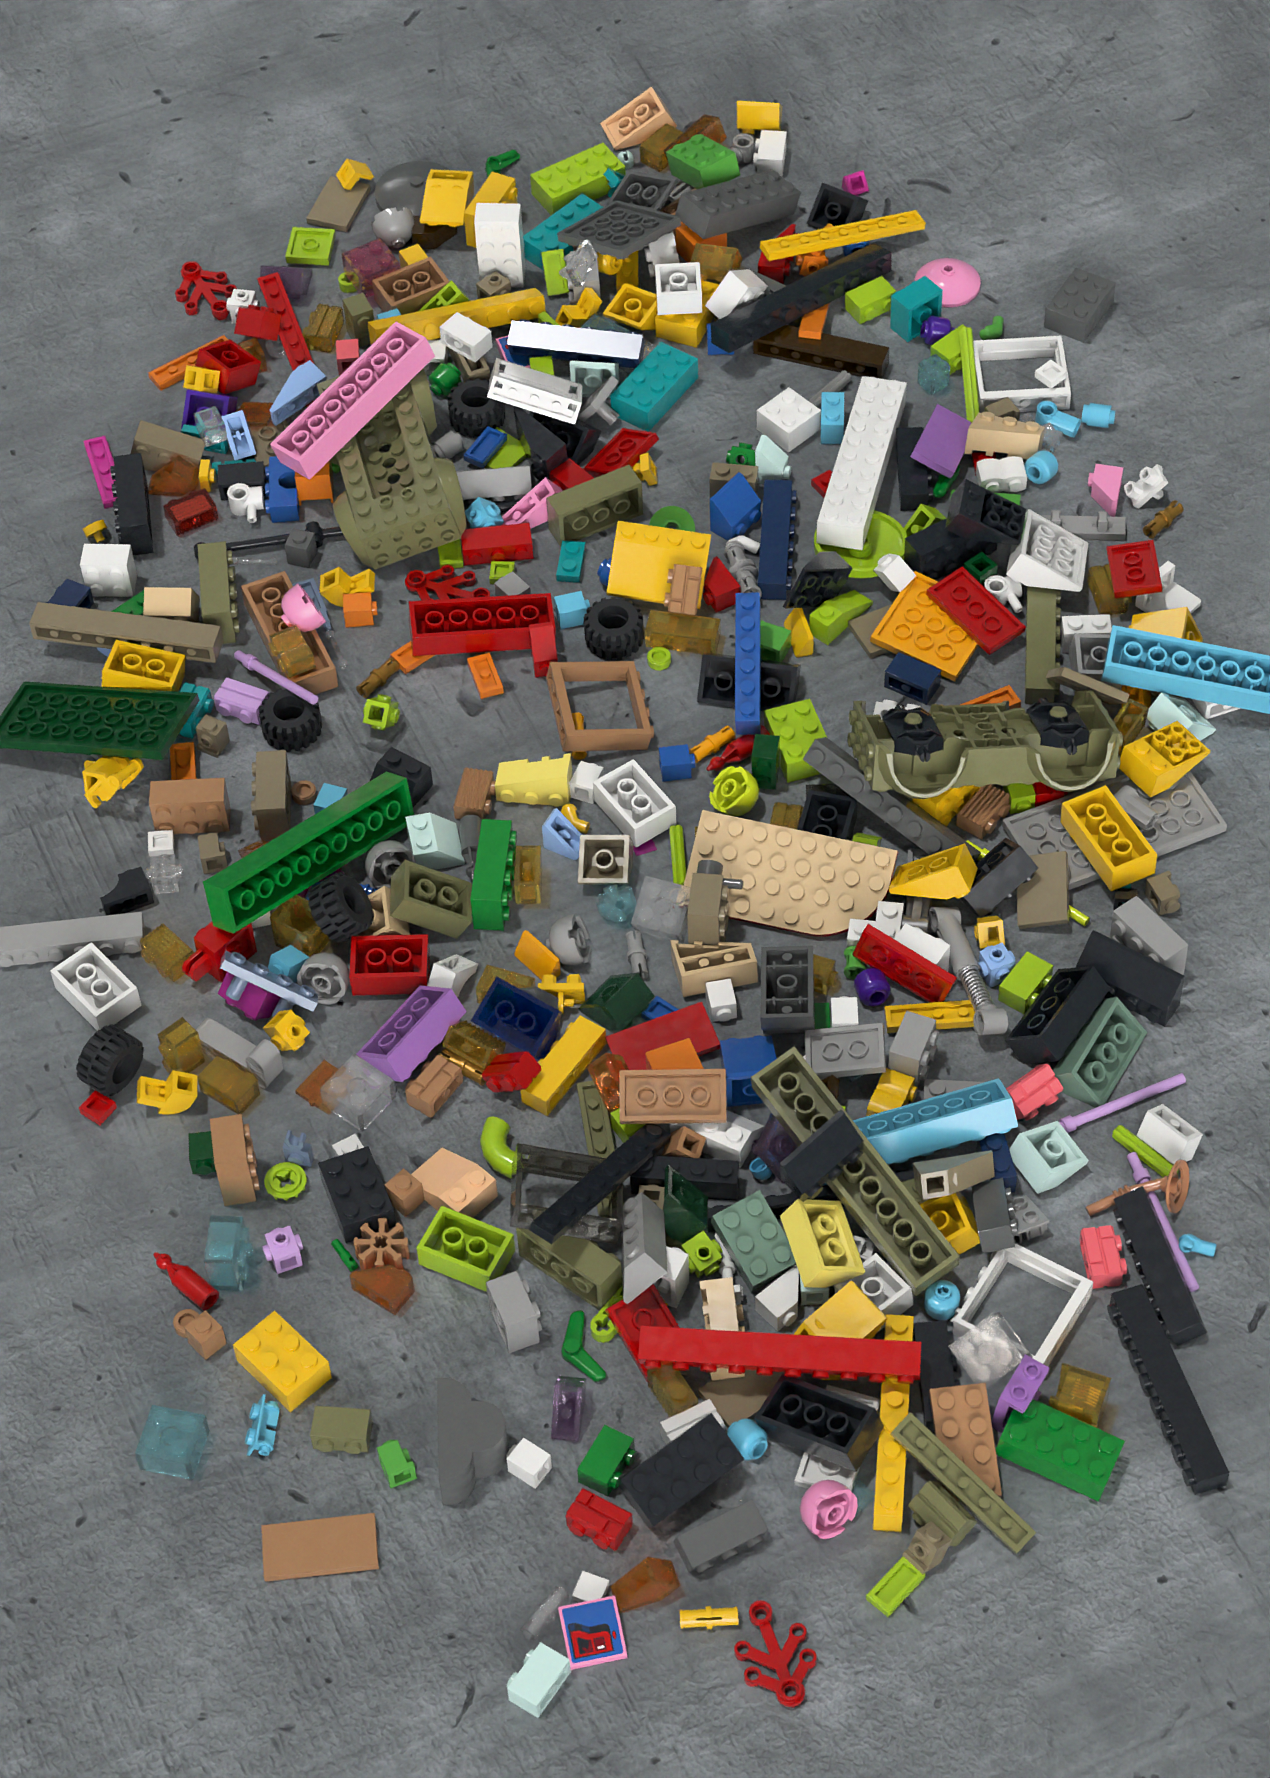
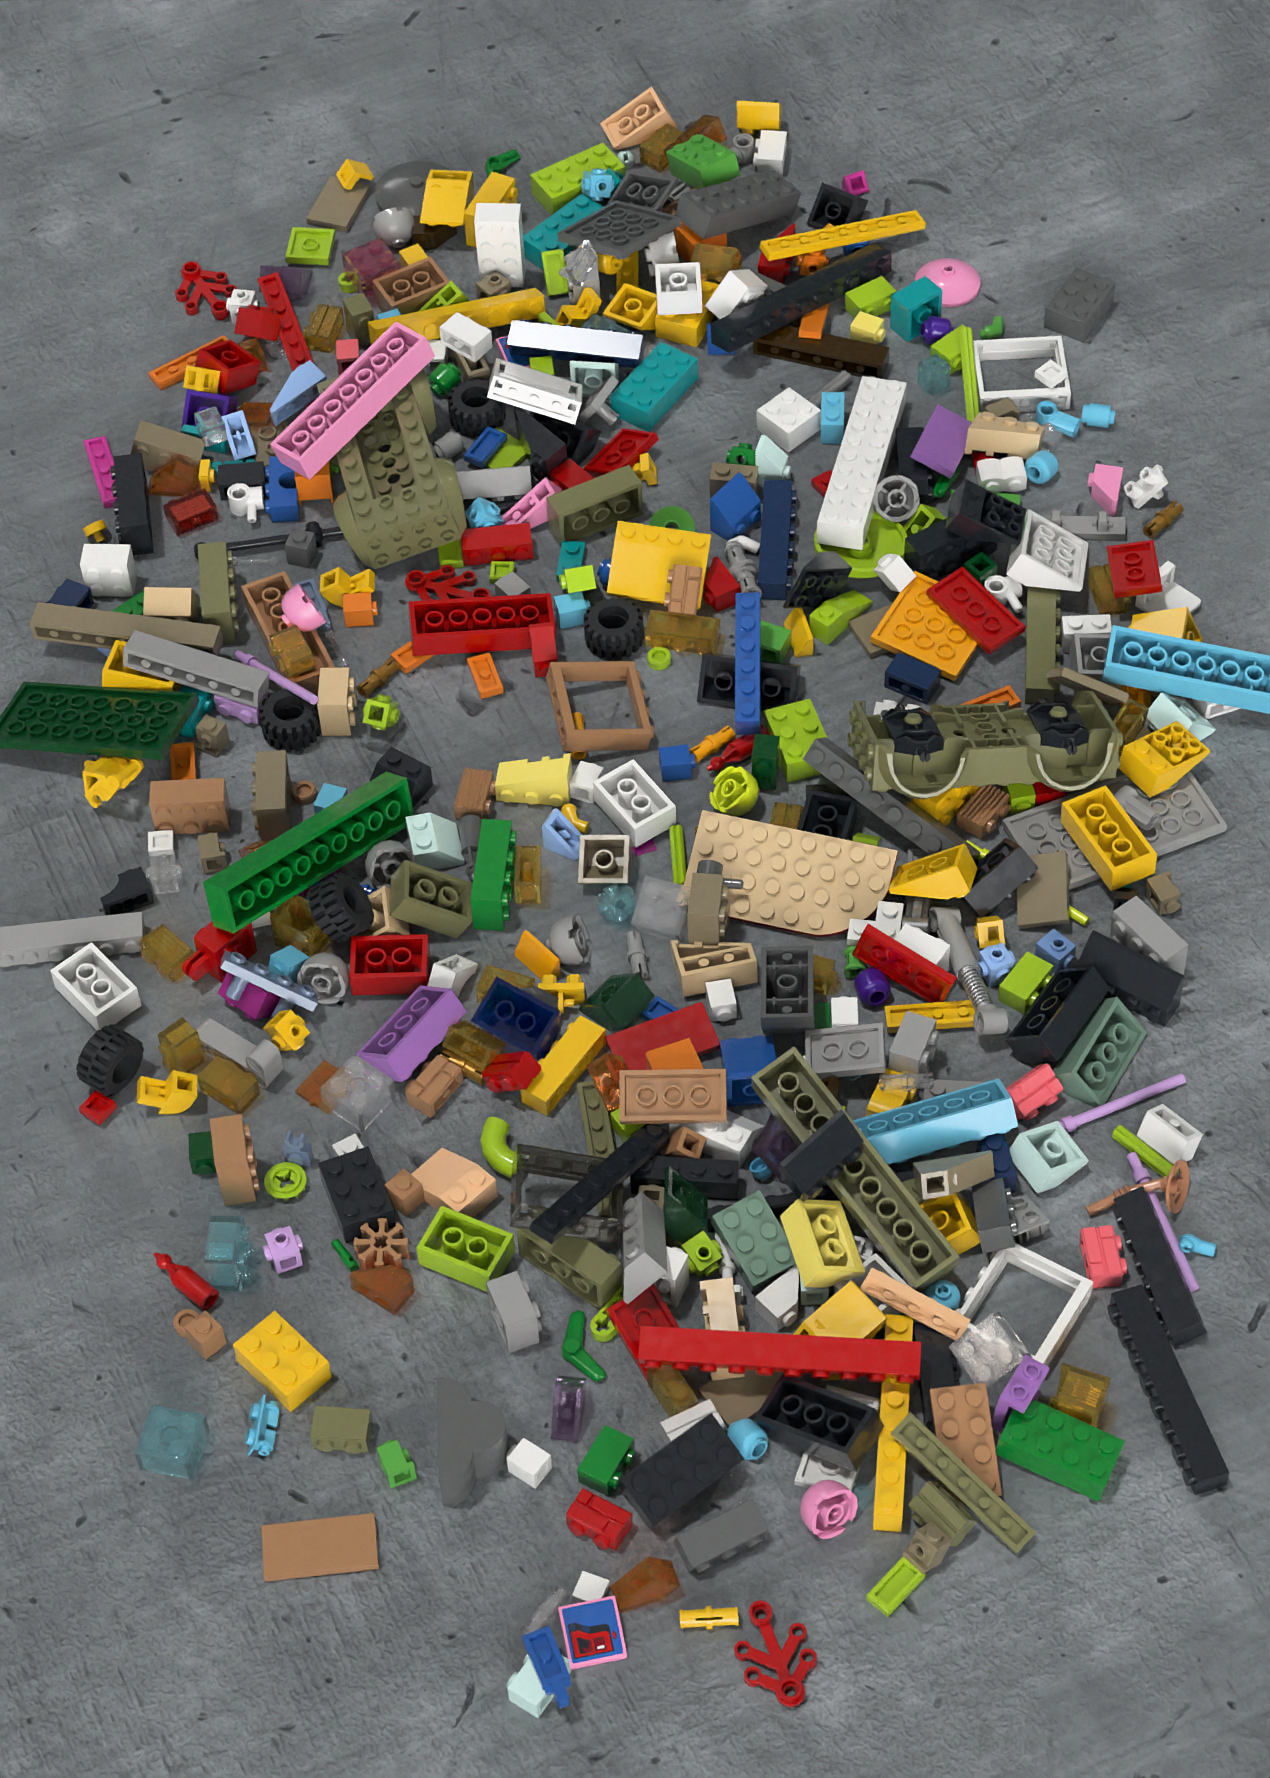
(196, 668): none -> light grey brick
(336, 701): none -> tan brick
(548, 1664): none -> blue hinge
(577, 579): none -> lime brick
(596, 178): none -> medium azure brick
(867, 328): none -> light yellow brick
(896, 498): none -> light grey cylinder
(906, 1081): none -> clear pin
(915, 1304): none -> light nougat plate
(1056, 950): none -> medium blue brick

